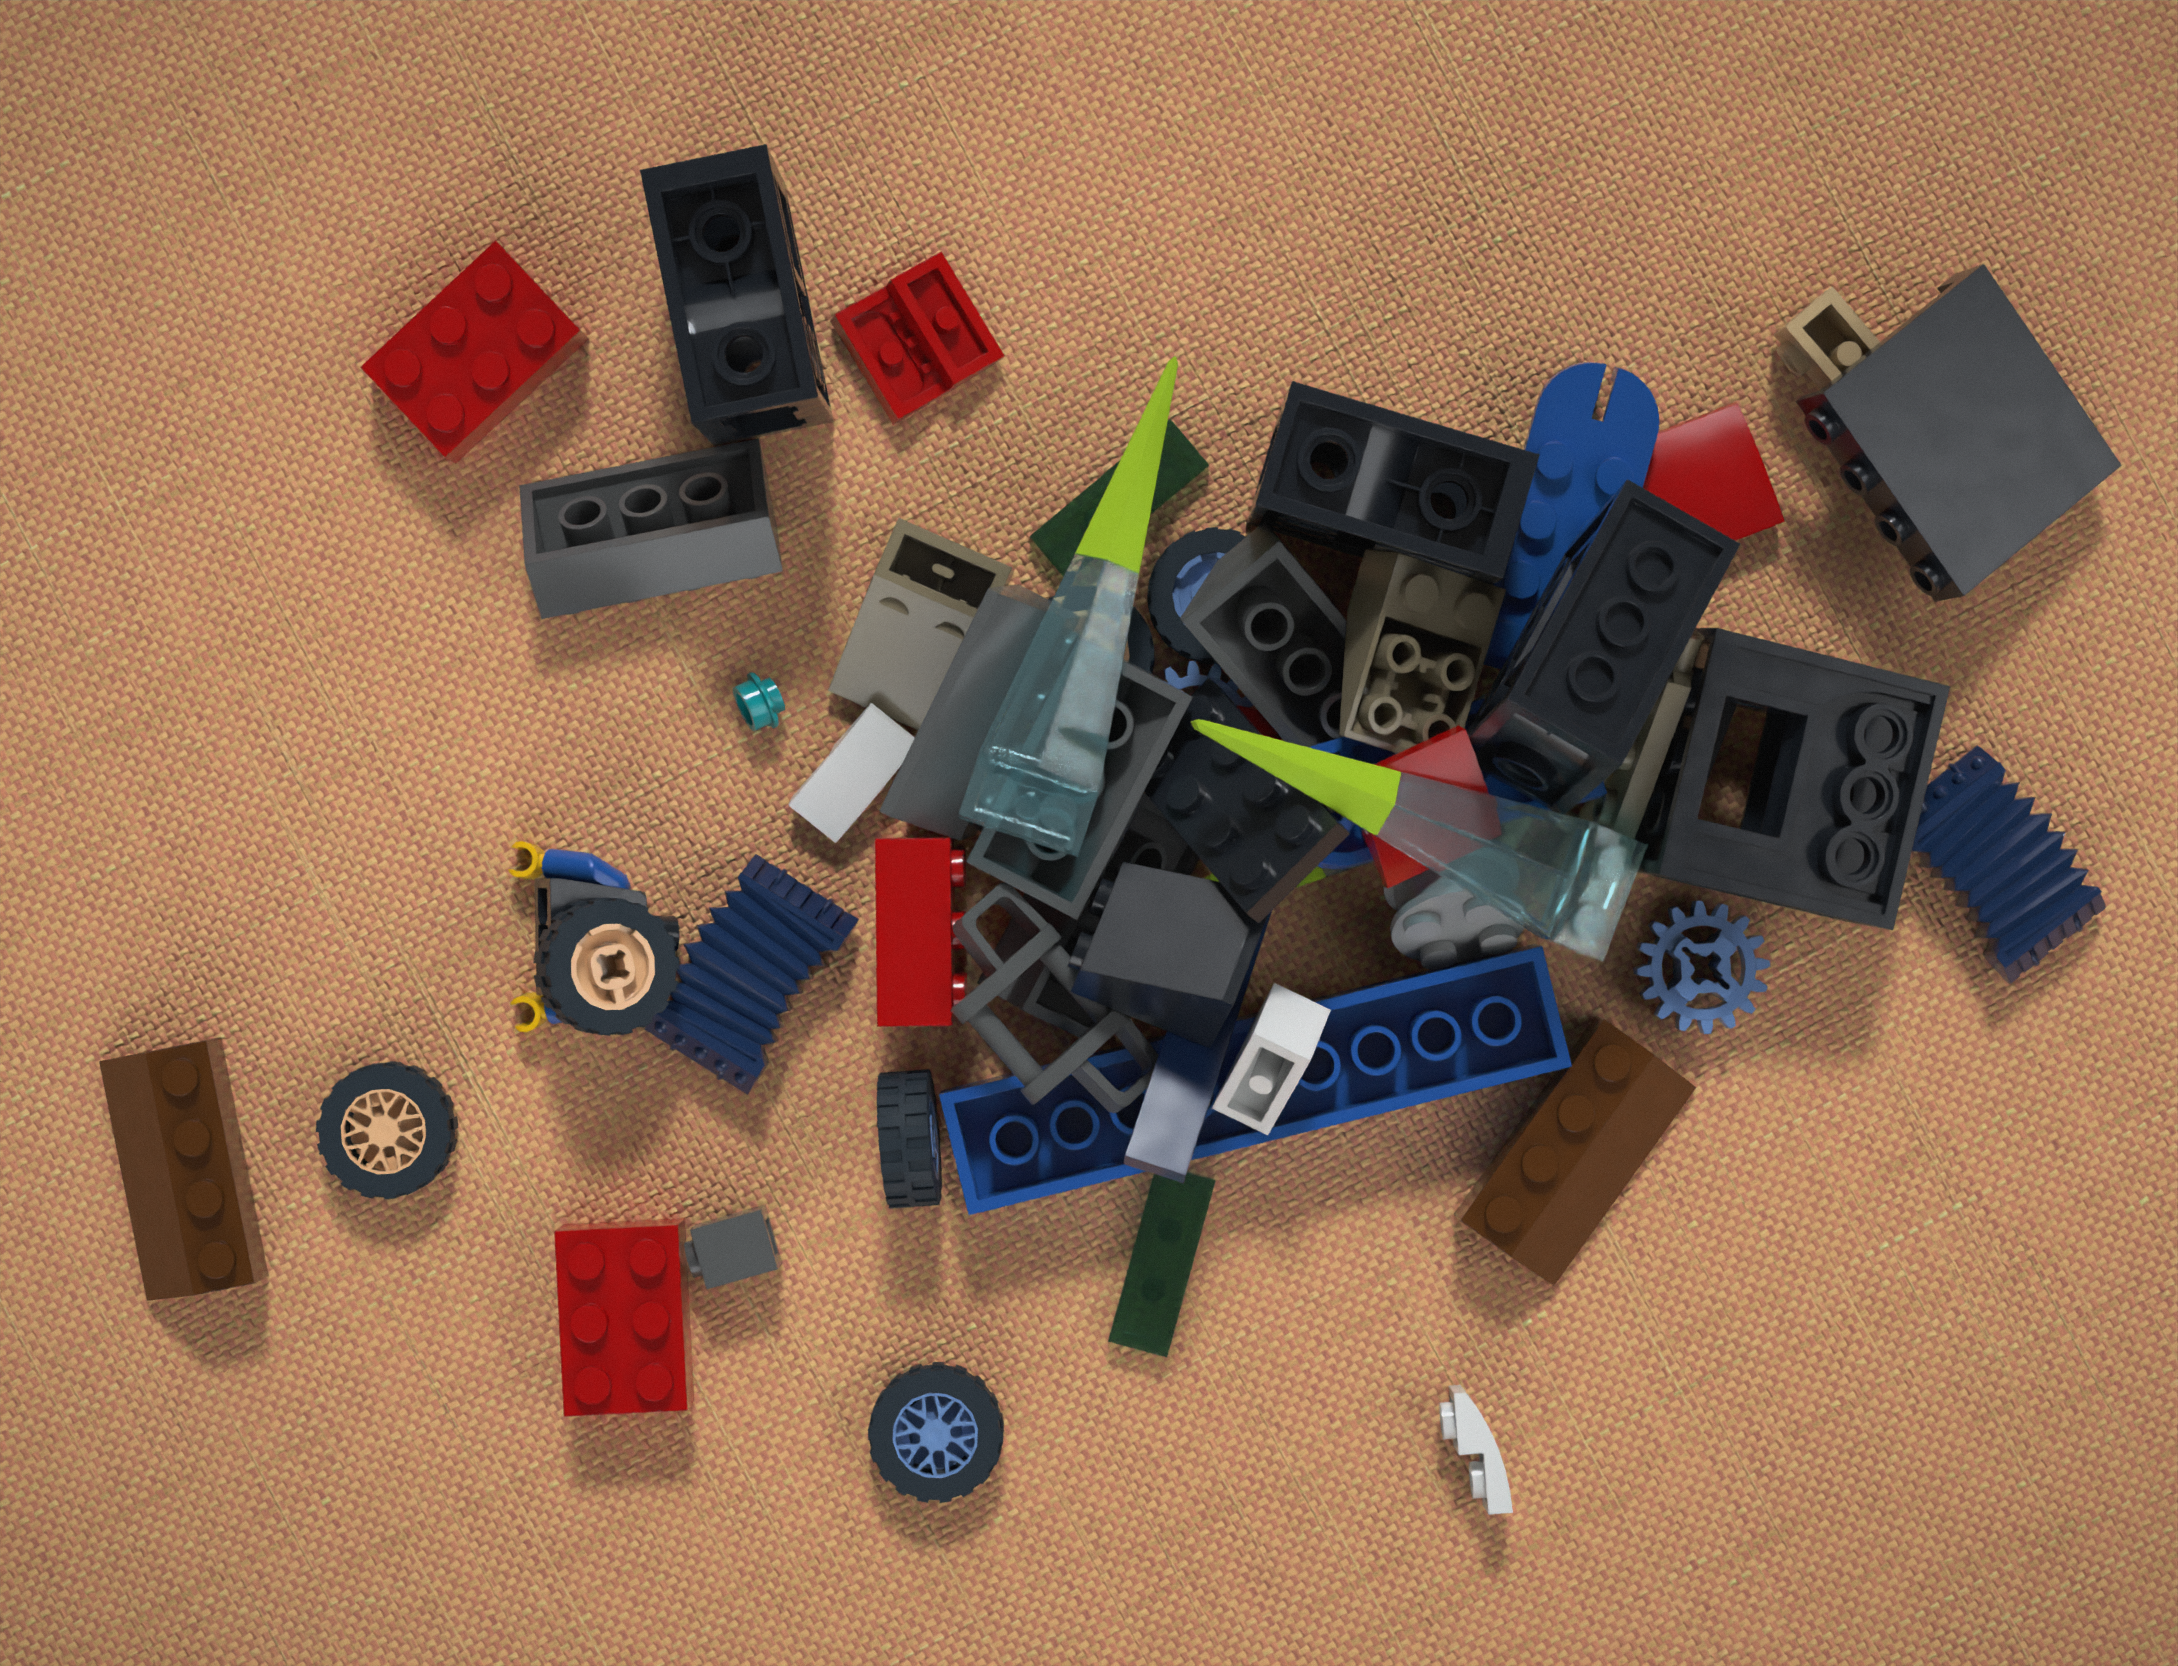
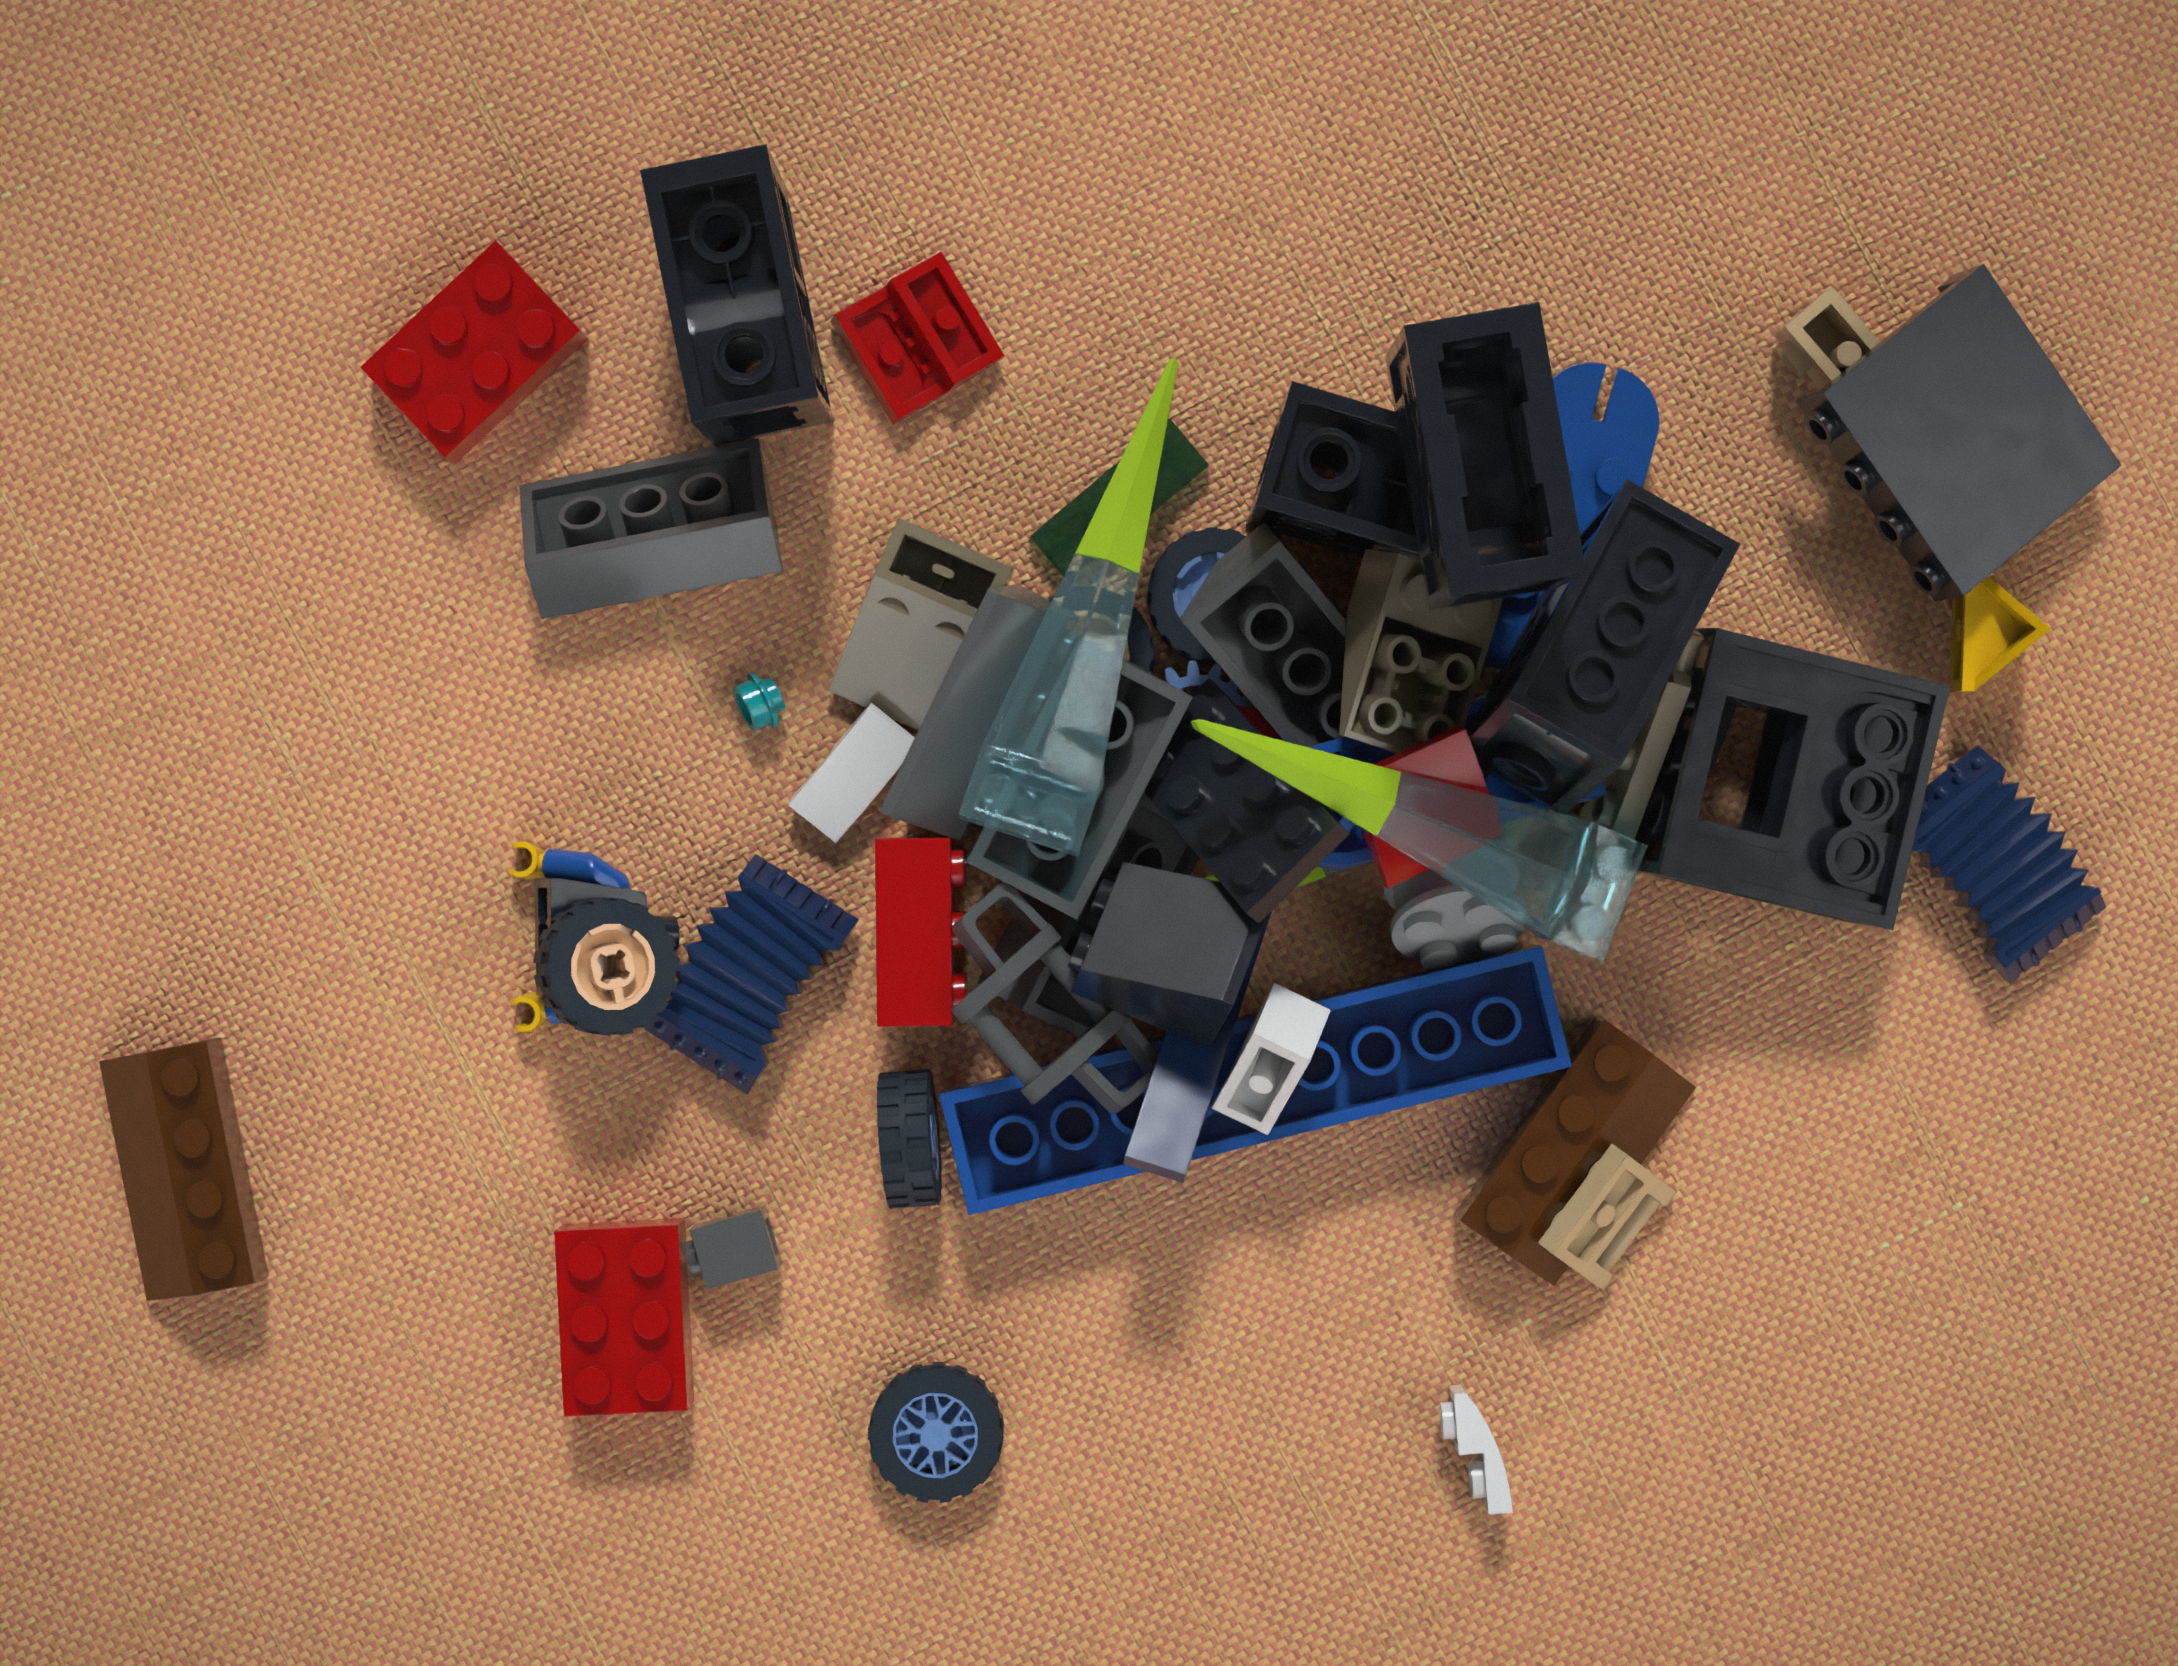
(387, 1130): black wheel -> none
(1161, 1263): clear green tile -> none
(1484, 456): none -> black piece
(1605, 1215): none -> tan plate
(1715, 473): red slope -> none
(1721, 946): medium blue gear -> none
(1988, 634): none -> yellow slope

